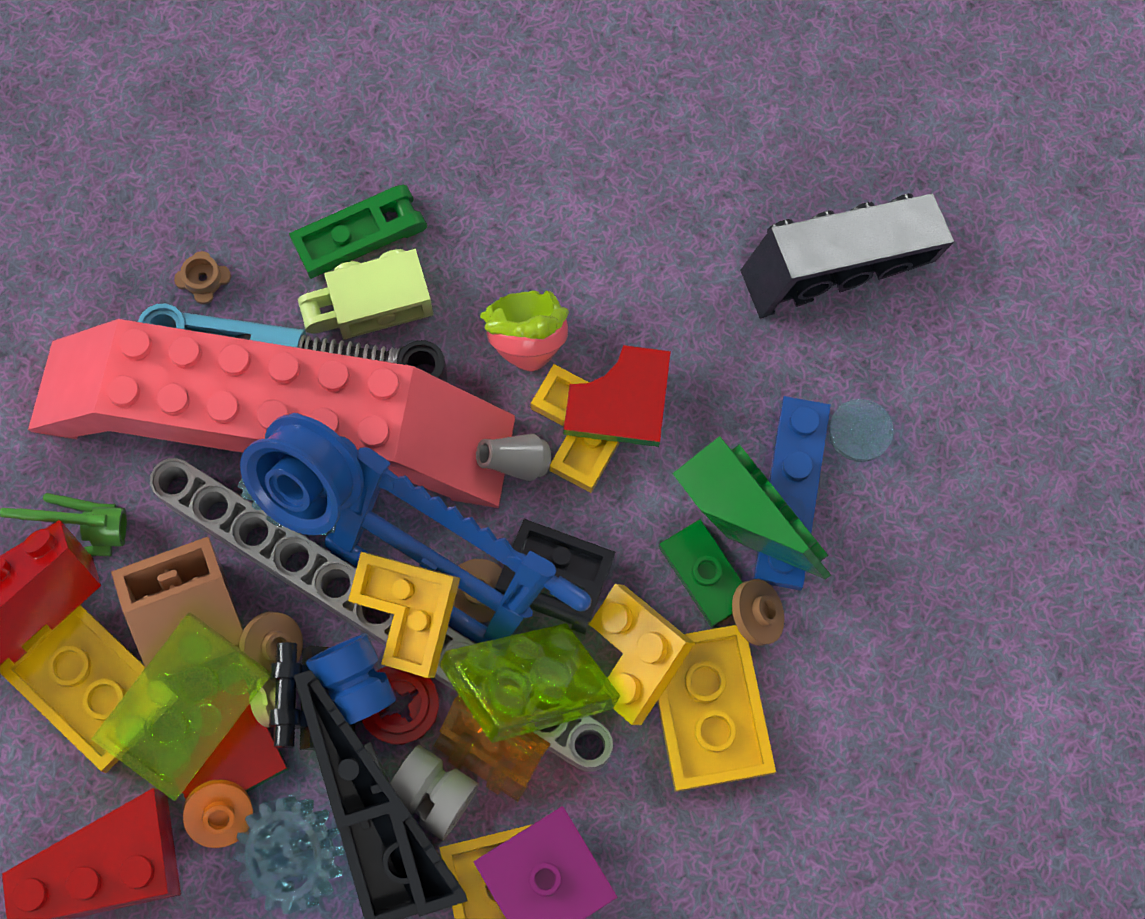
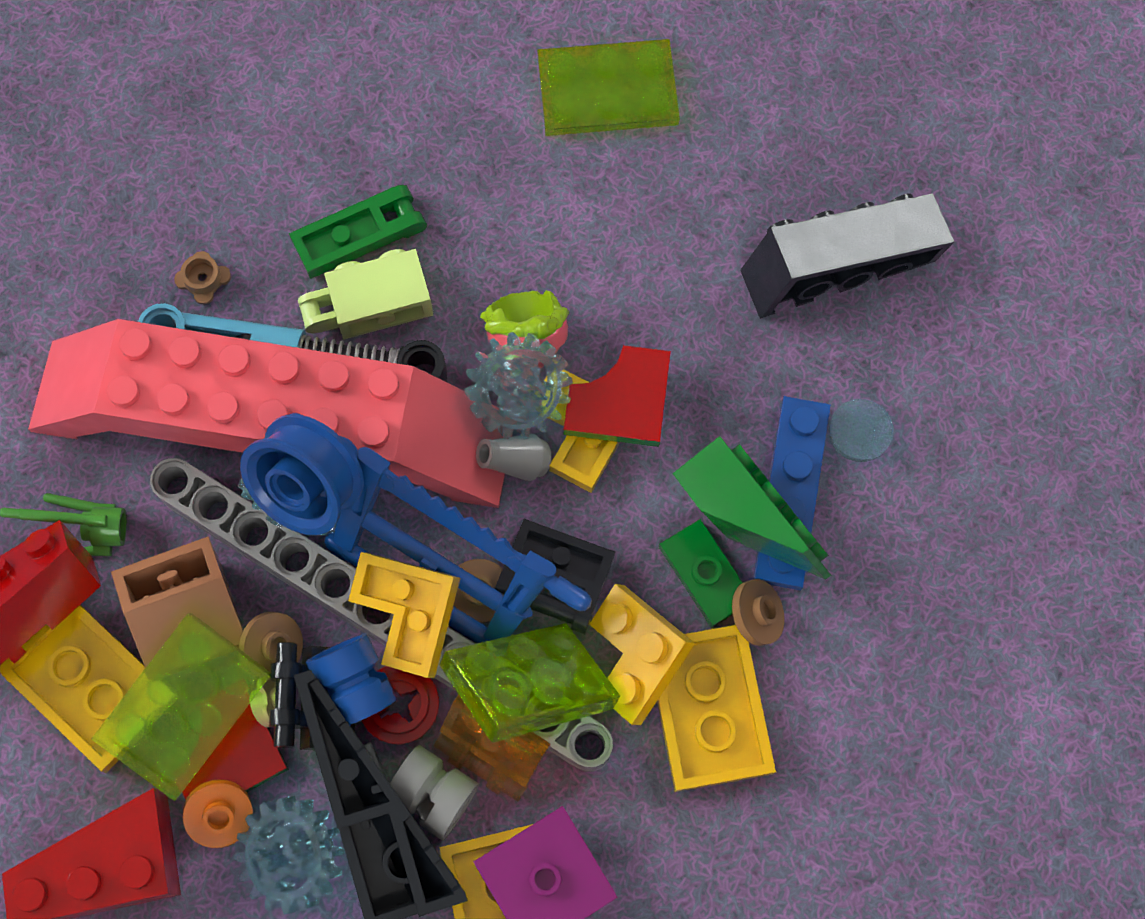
(508, 368): none -> clear light blue gear
(607, 87): none -> clear neon green plate

